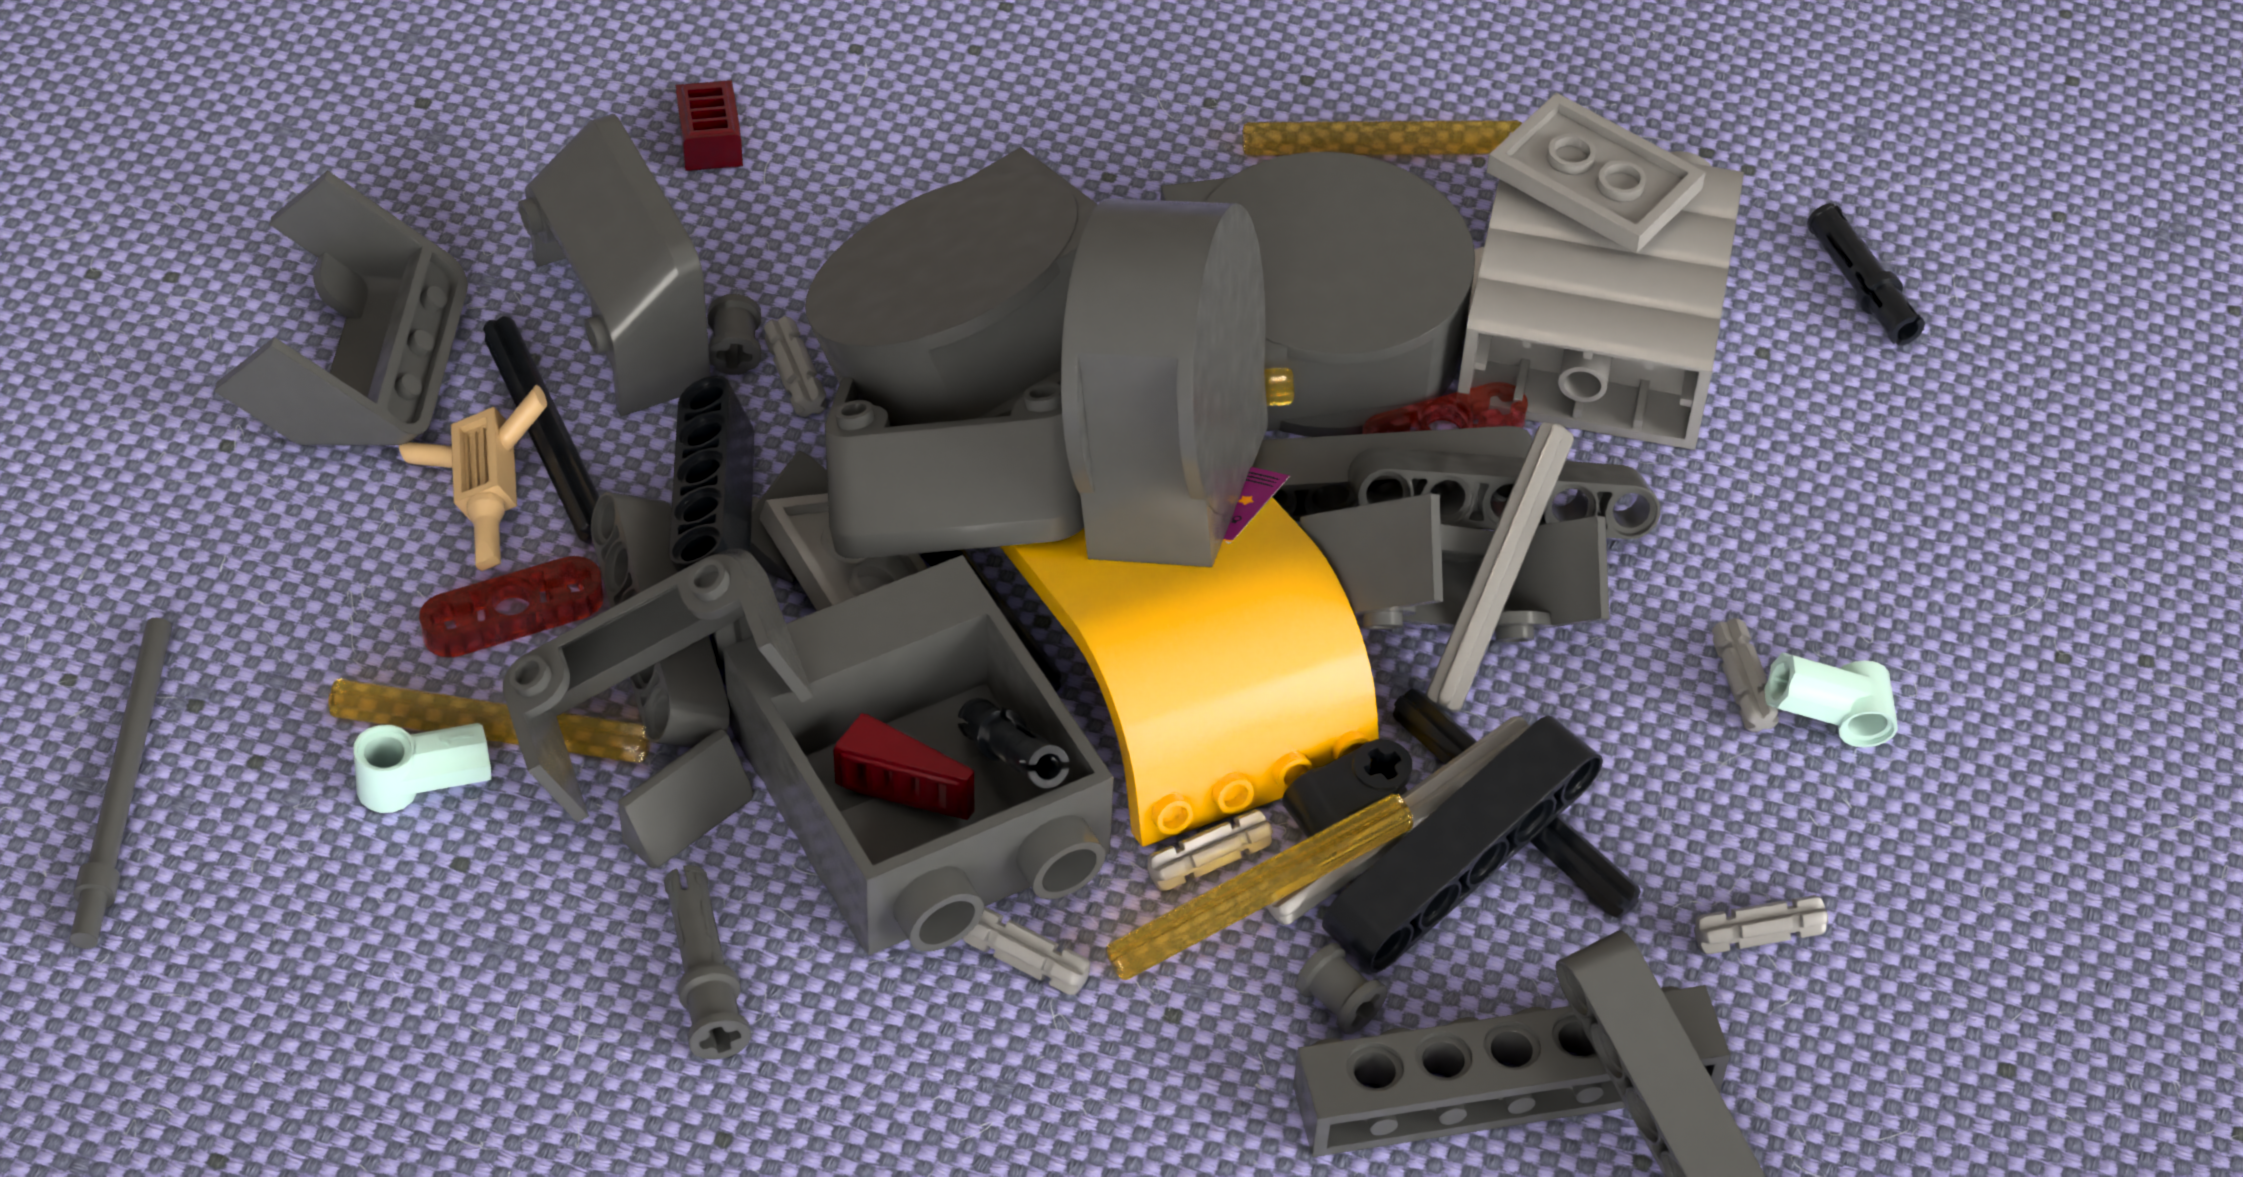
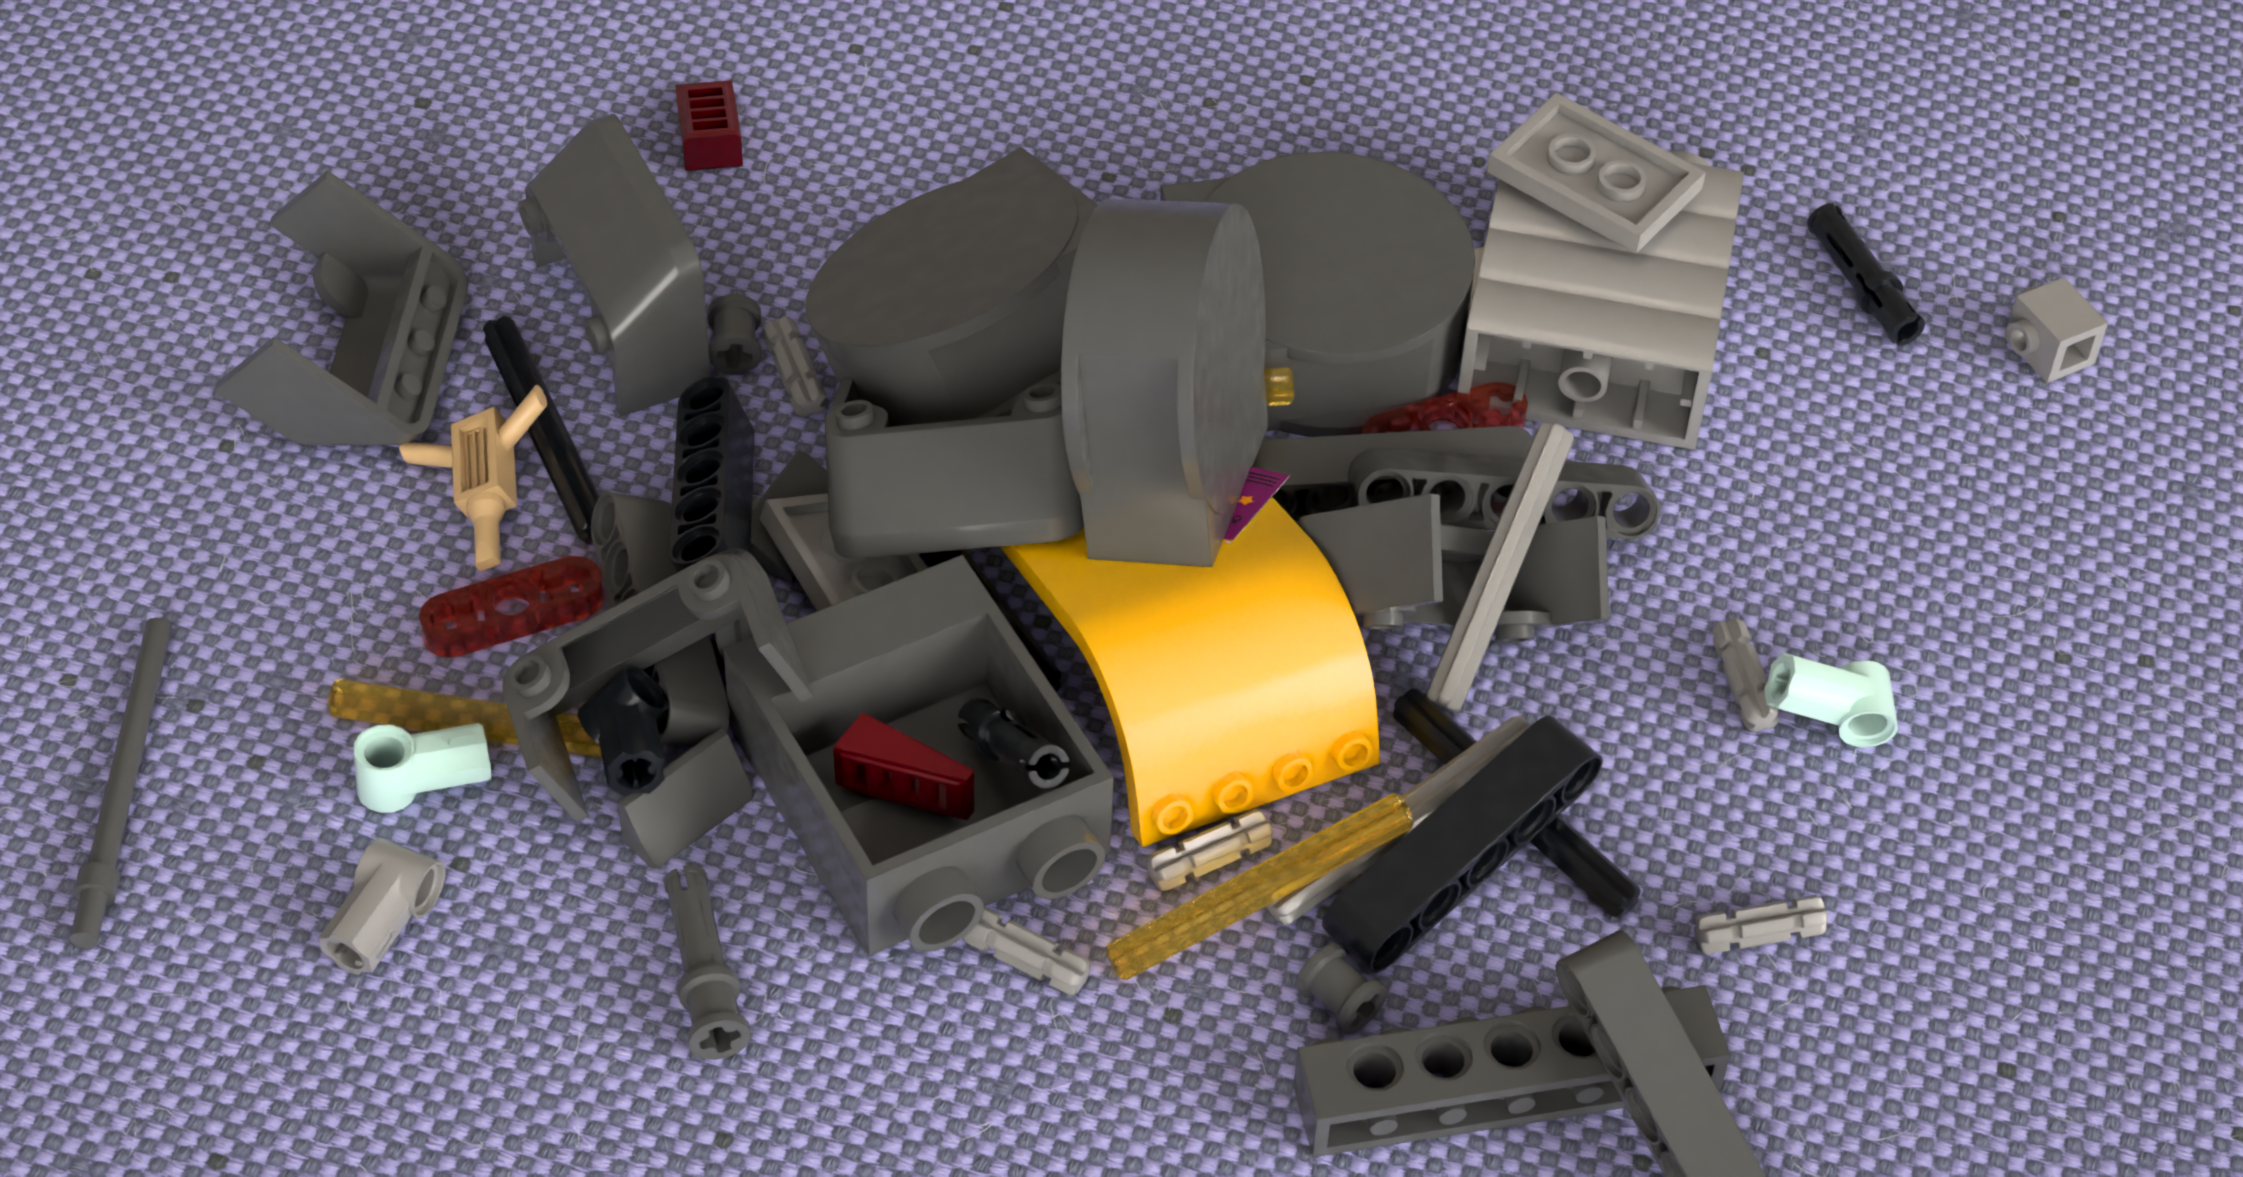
(387, 891): none -> light grey piece
(626, 730): none -> black piece
(1347, 785): black piece -> none
(1376, 137): clear yellow axle -> none
(2055, 329): none -> light grey brick

